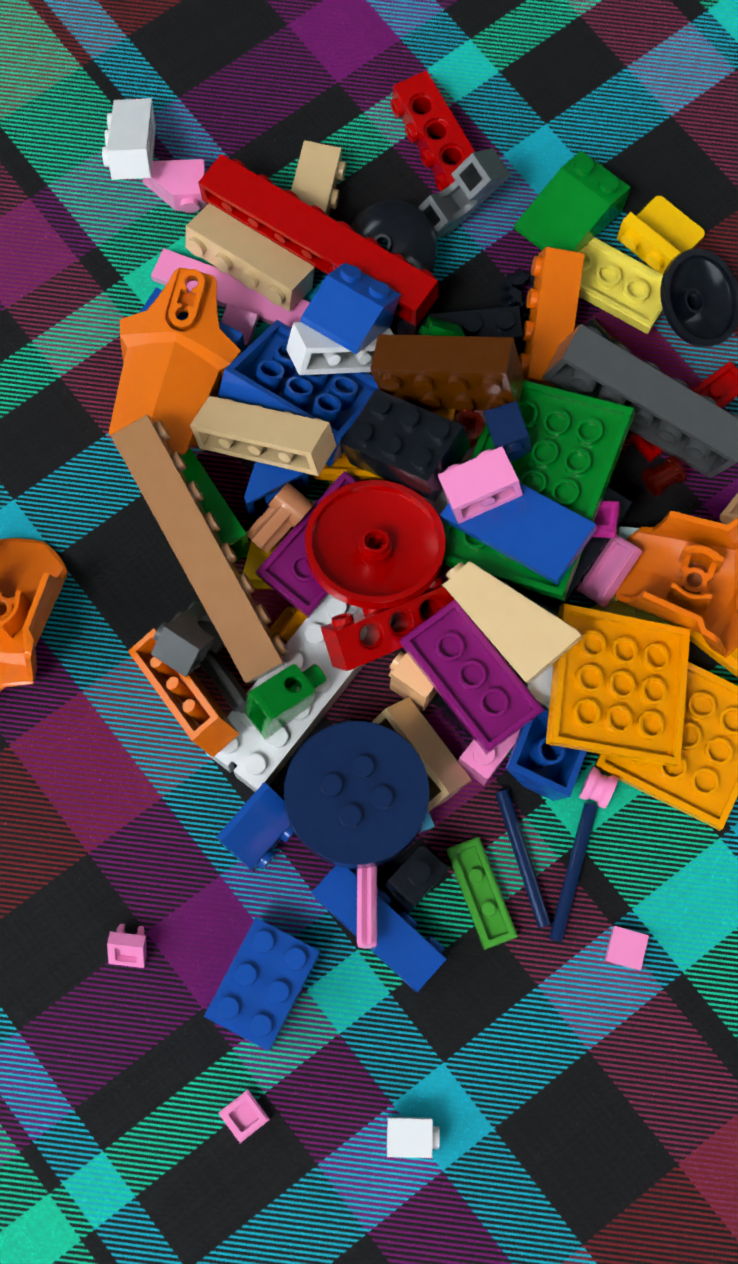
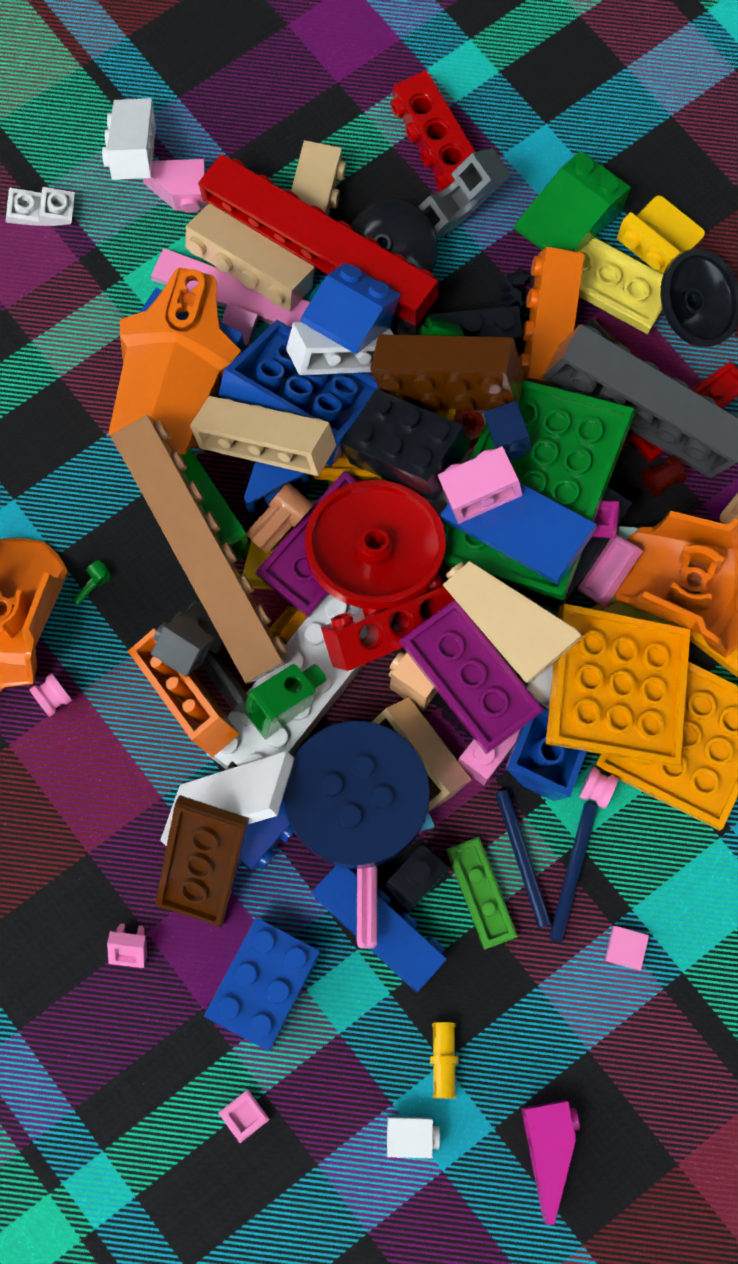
(40, 209): none -> white slope
(50, 695): none -> bright pink wheel
(99, 576): none -> green hand
(201, 860): none -> reddish brown tile
(247, 790): none -> white tile
(444, 1060): none -> yellow pin
(551, 1146): none -> dark pink slope

